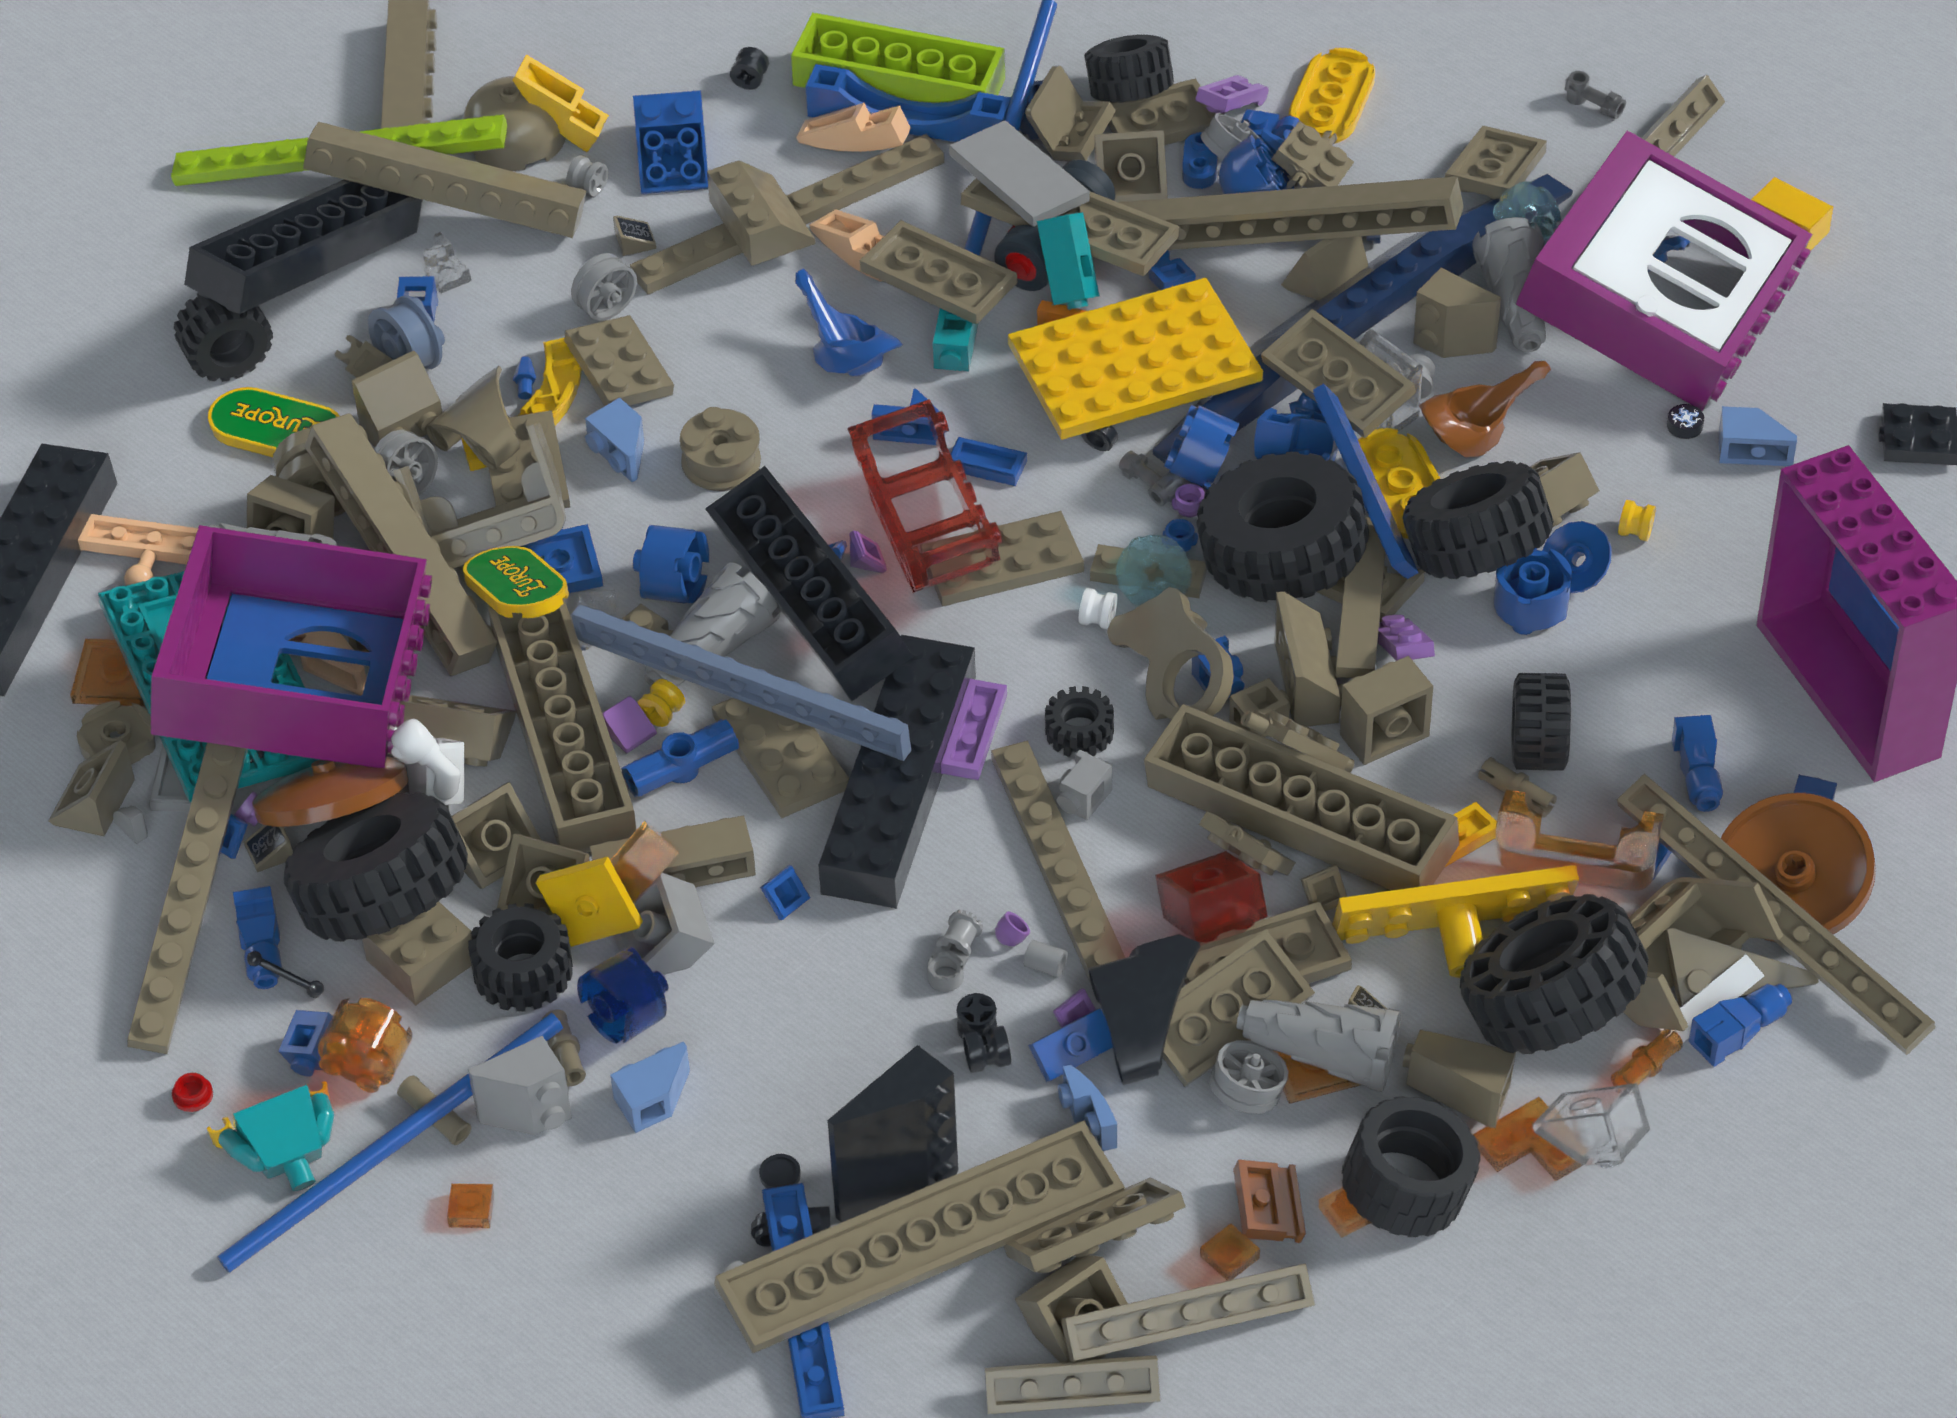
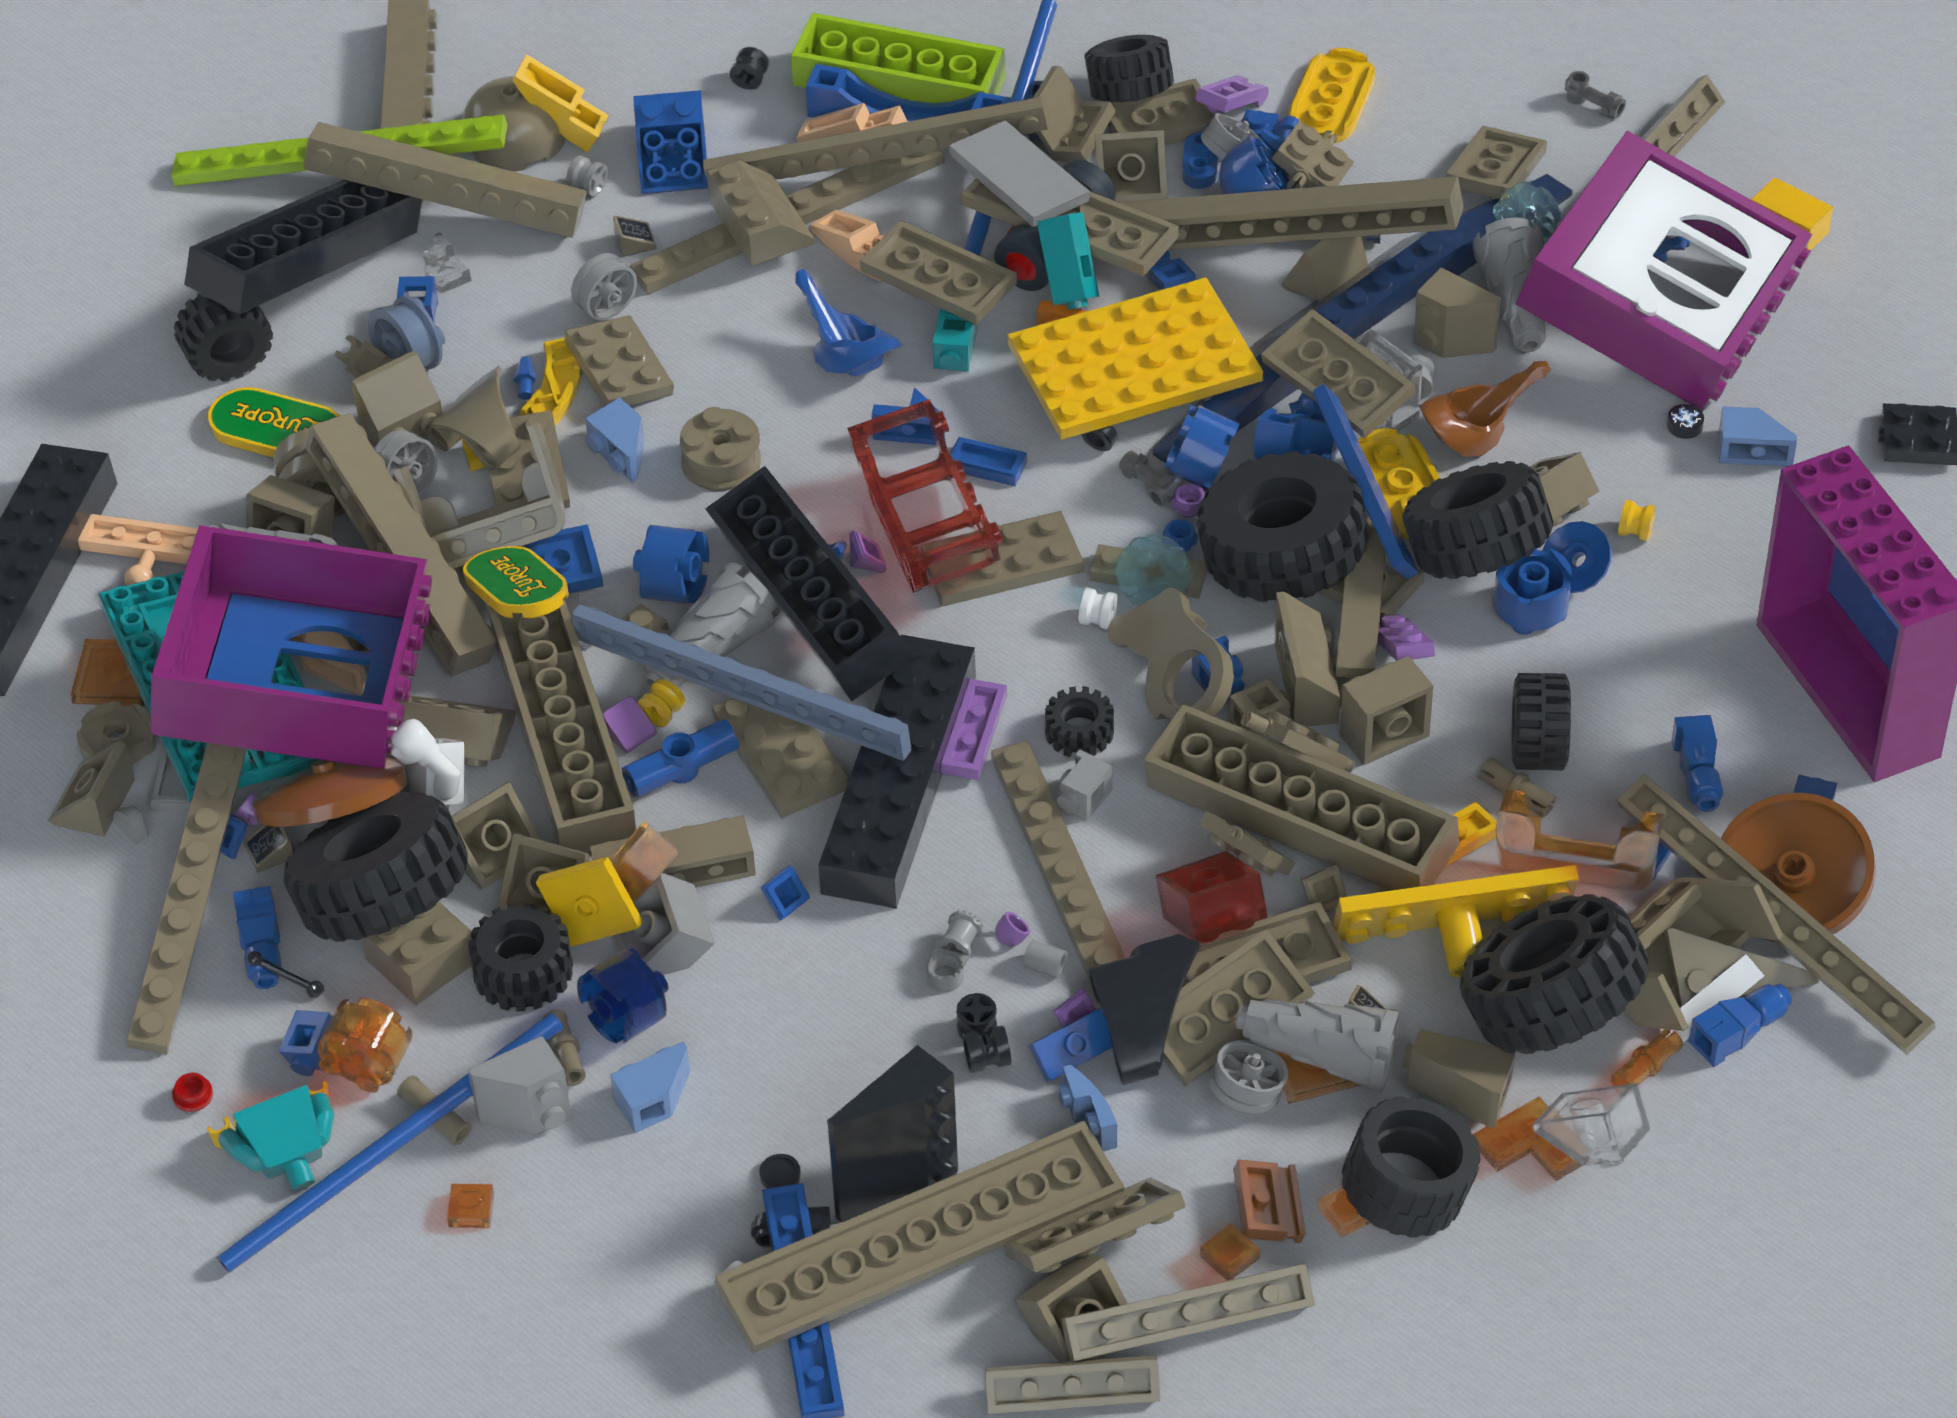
(886, 141): none -> dark tan plate

